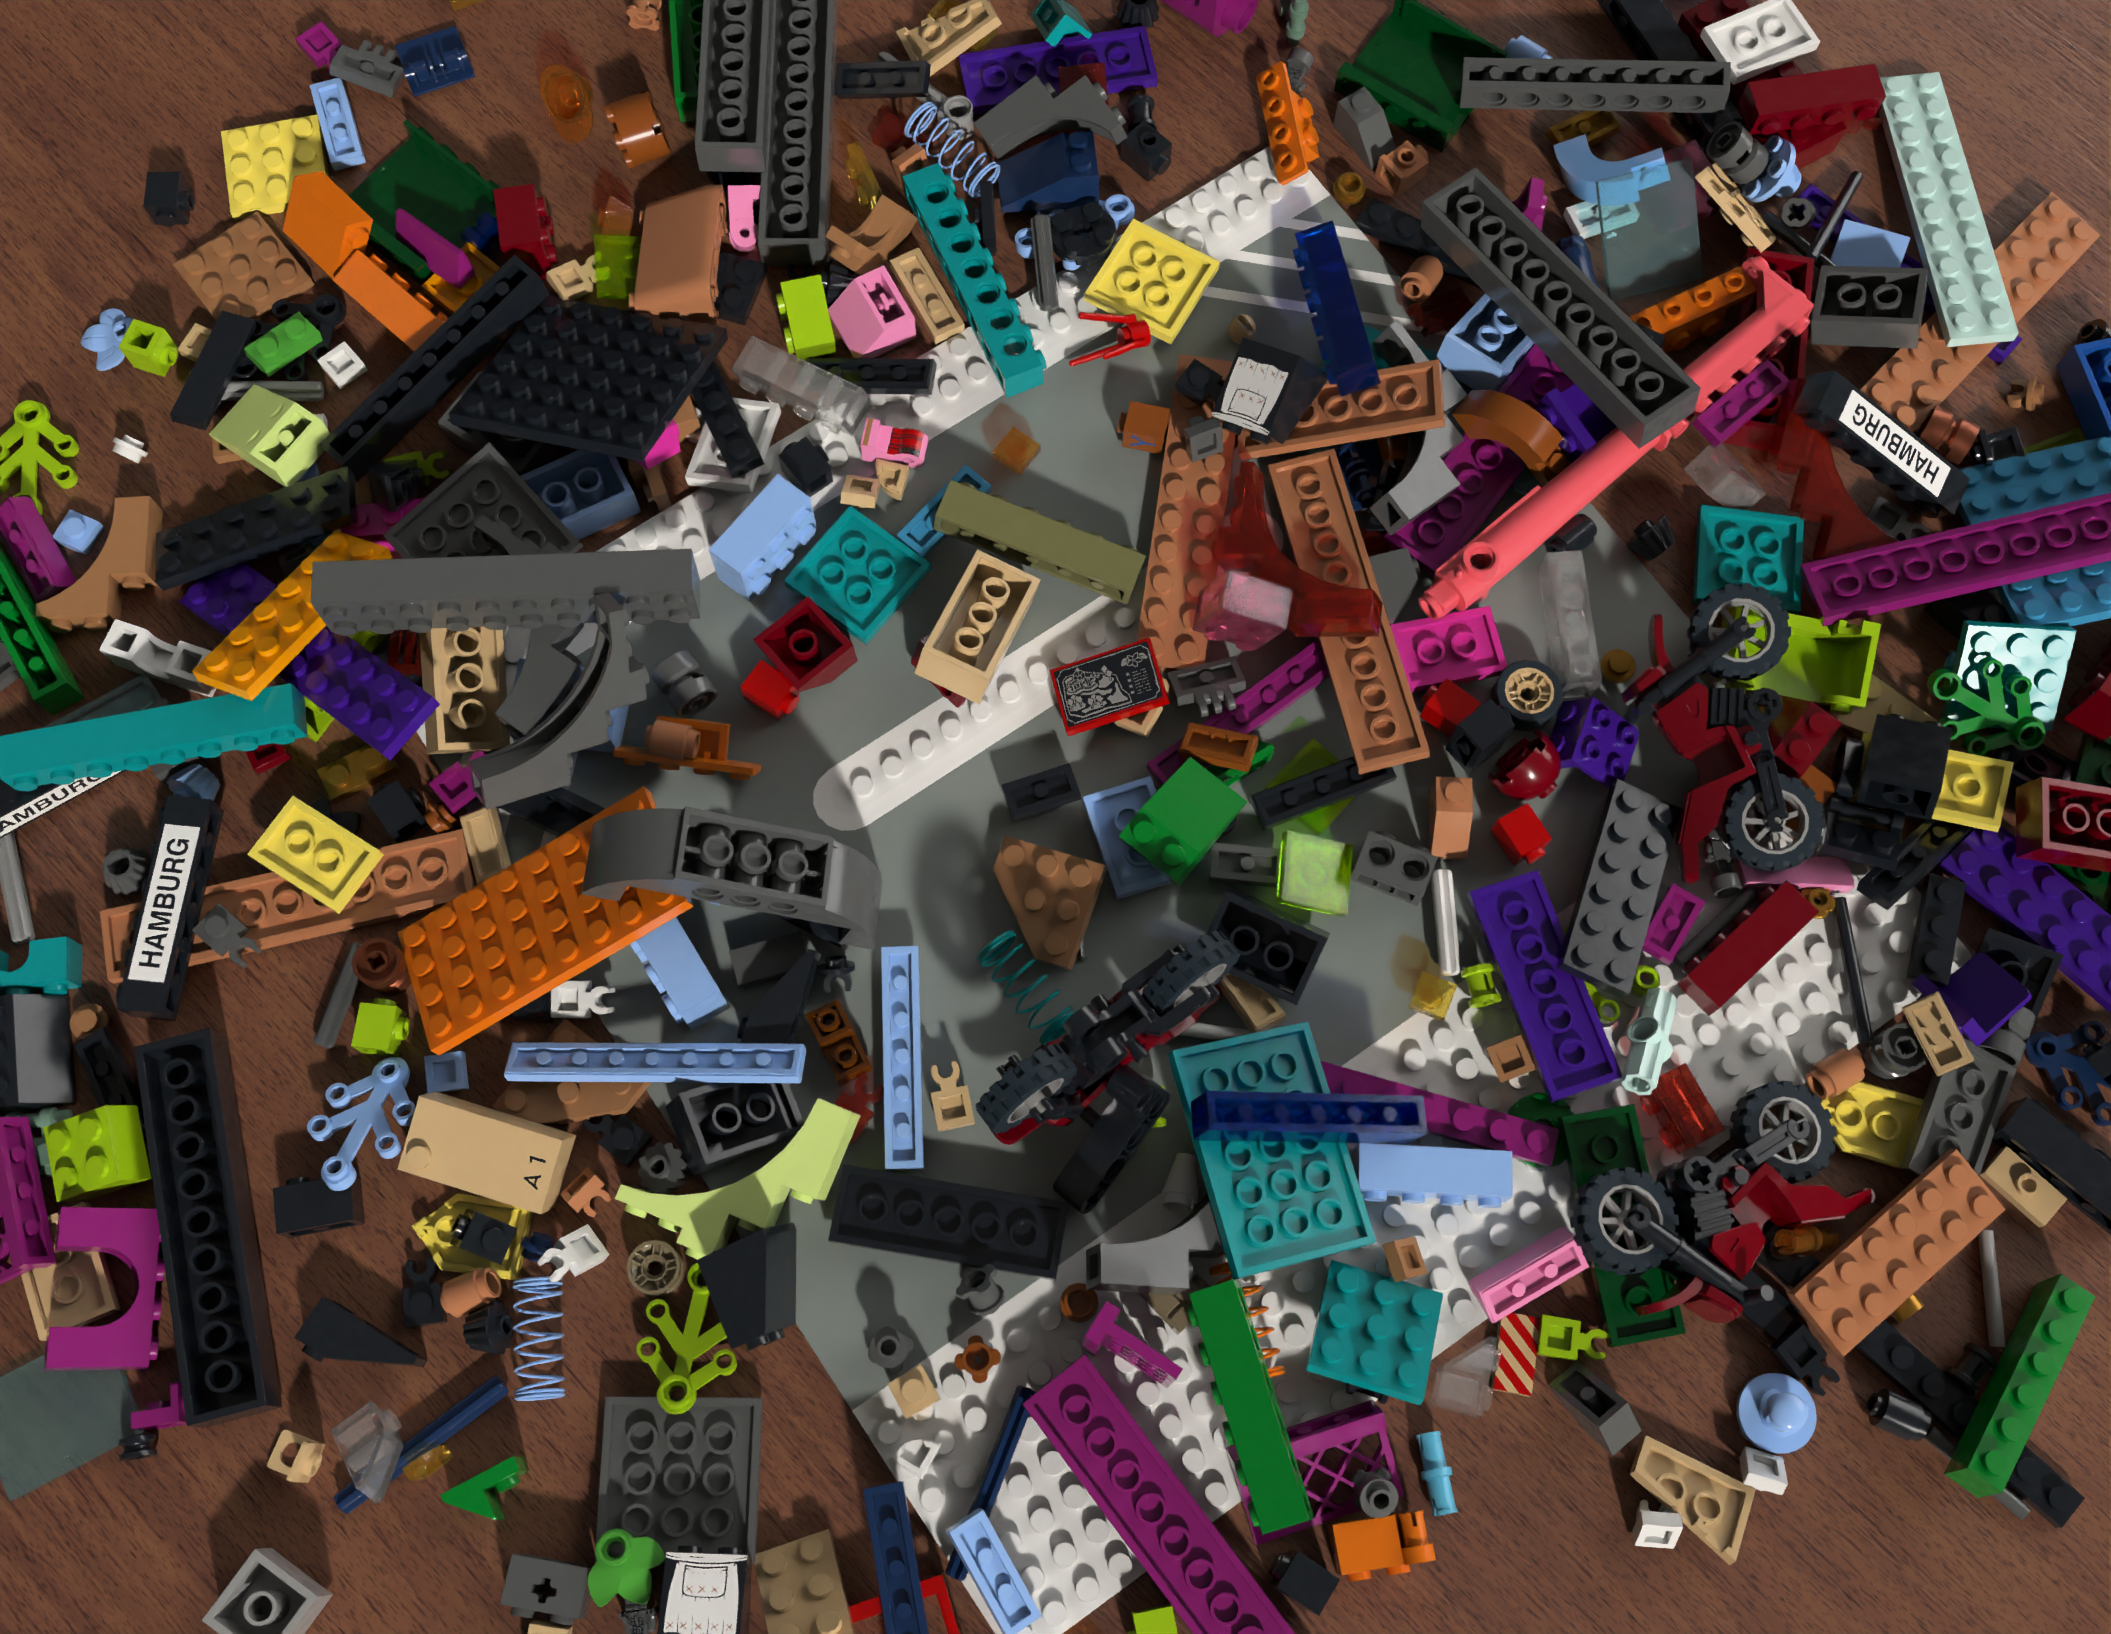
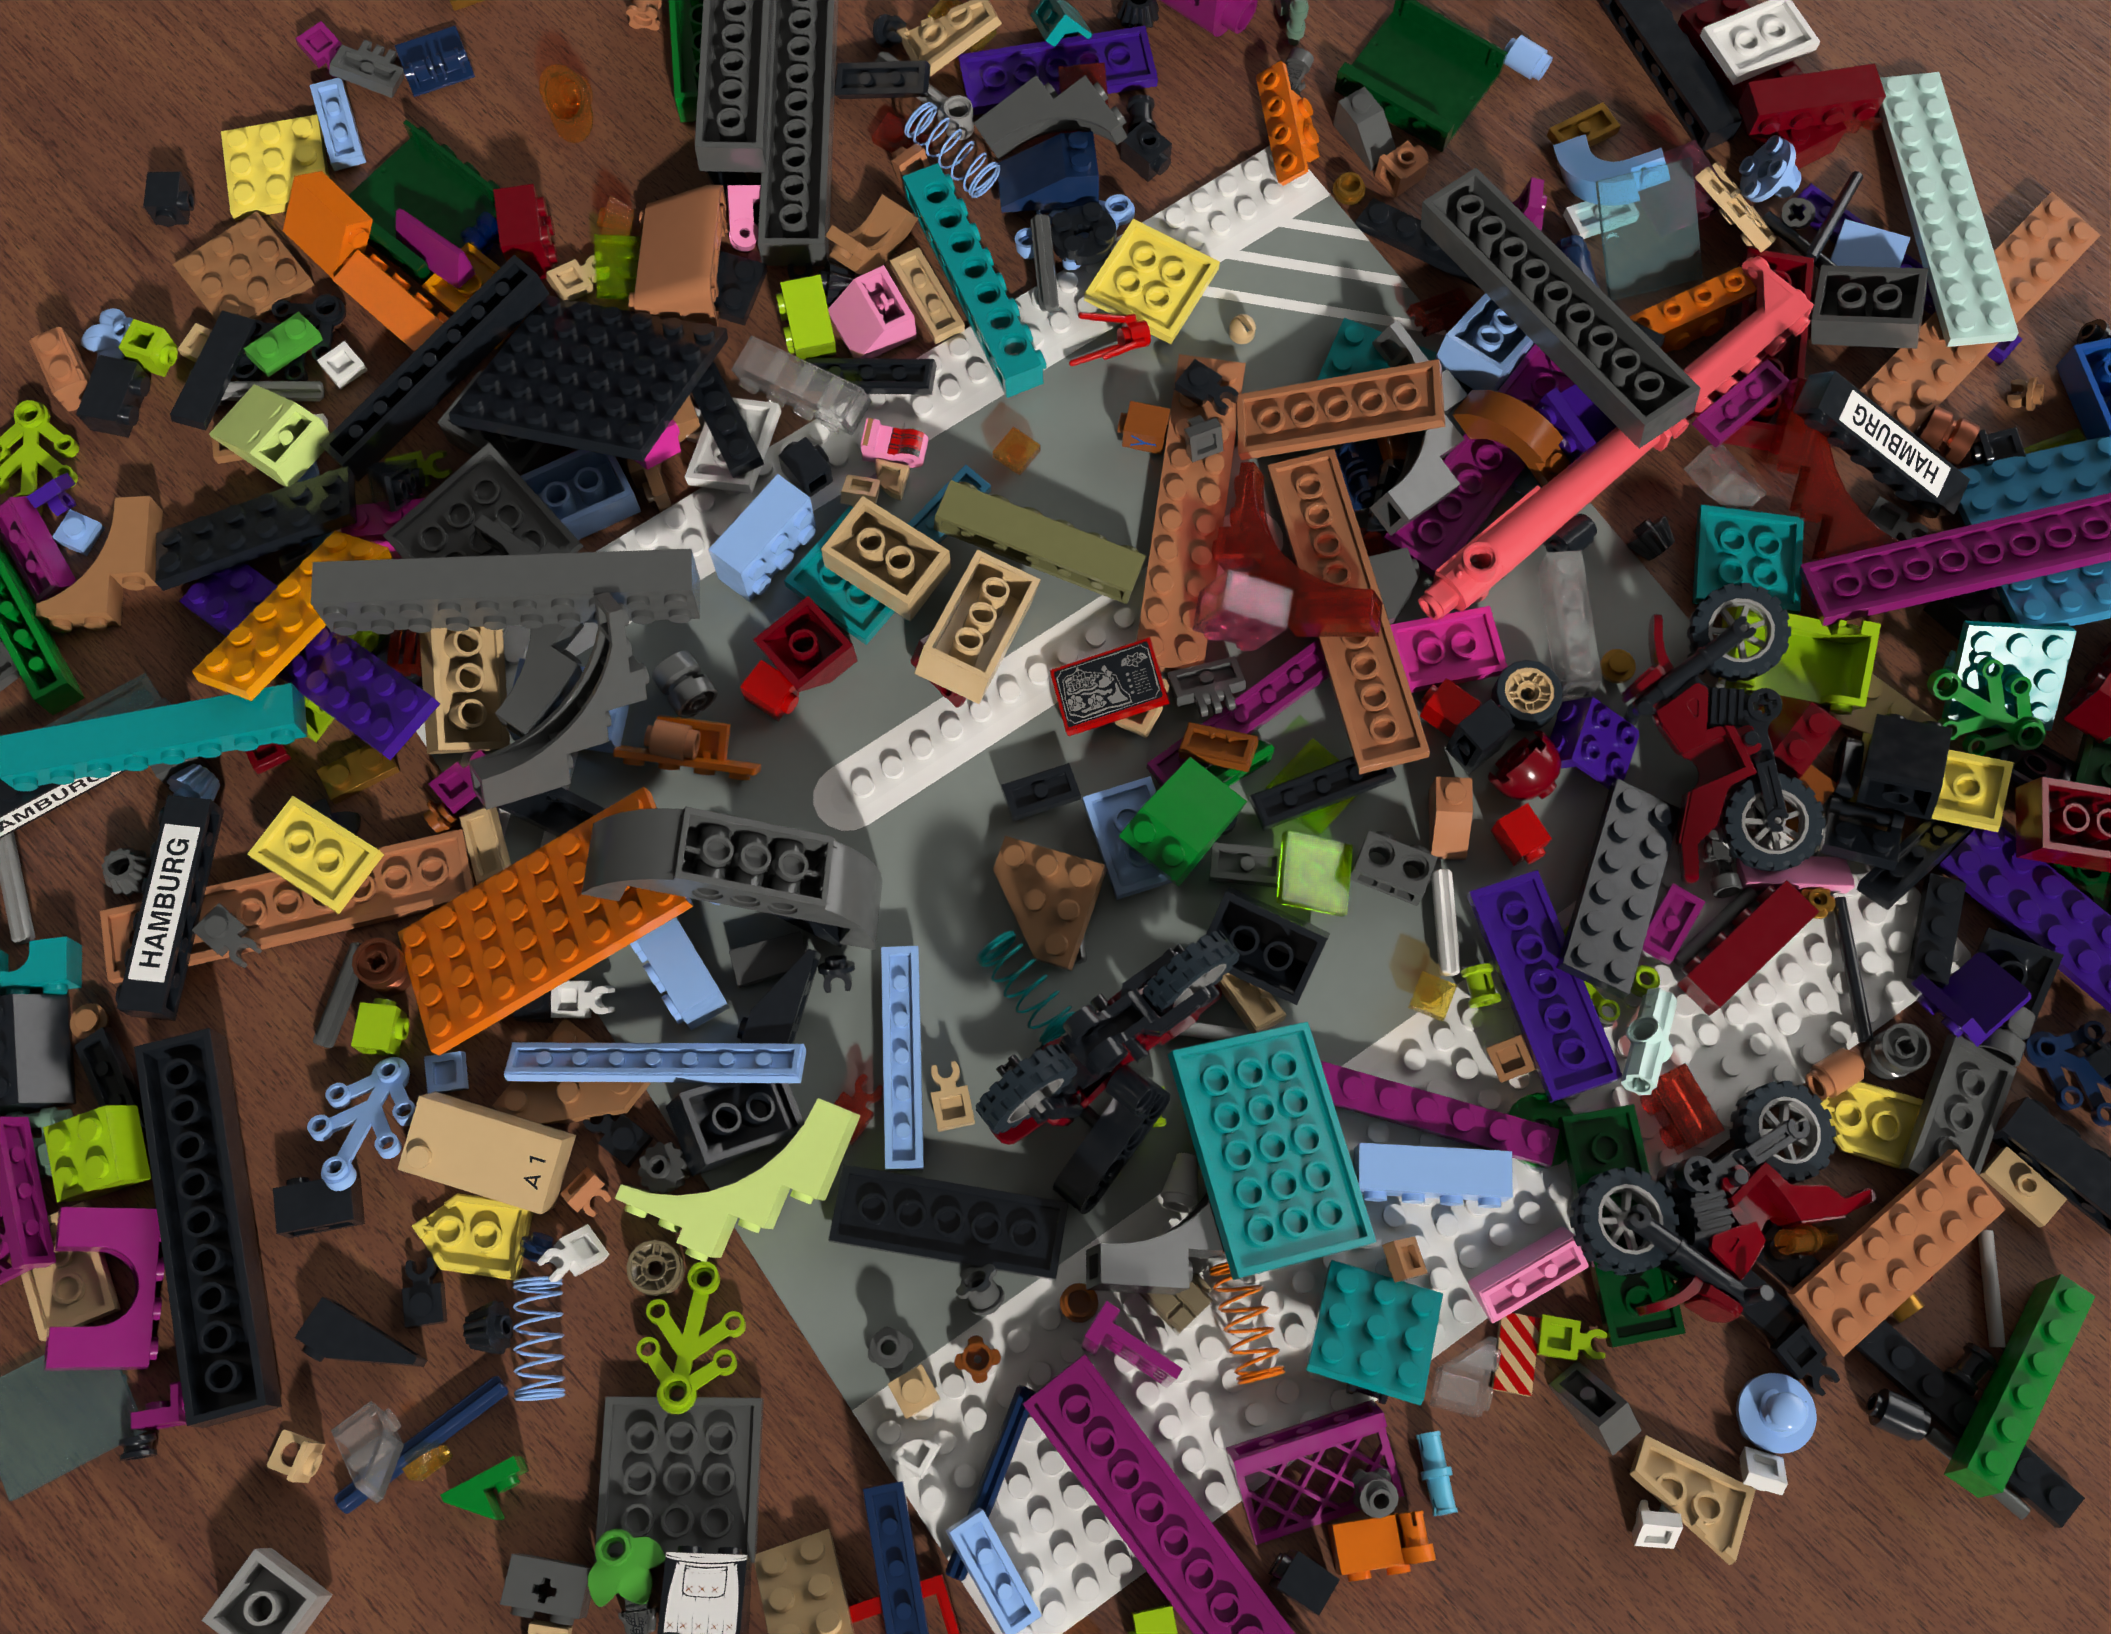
(54, 495): none -> dark purple tile
(61, 366): none -> nougat brick
(114, 396): none -> black brick
(129, 448): white plate -> none
(144, 653): white arch -> none
(398, 810): black brick -> none
(470, 1291): nougat brick -> none
(482, 1235): black bracket -> none
(637, 129): dark orange brick -> none
(754, 1285): black slope -> none
(838, 1042): reddish brown slope -> none
(859, 169): clear yellow plate -> none
(885, 30): none -> black plate
(886, 558): none -> tan brick
(986, 216): black plate -> none
(1250, 1407): green brick -> none
(1267, 392): slope -> none
(1307, 1117): clear blue brick -> none
(1336, 309): clear blue brick -> none
(1421, 278): nougat brick -> none
(1595, 85): dark grey brick -> none
(1737, 153): dark grey wheel -> none
(1938, 1033): tan plate -> none

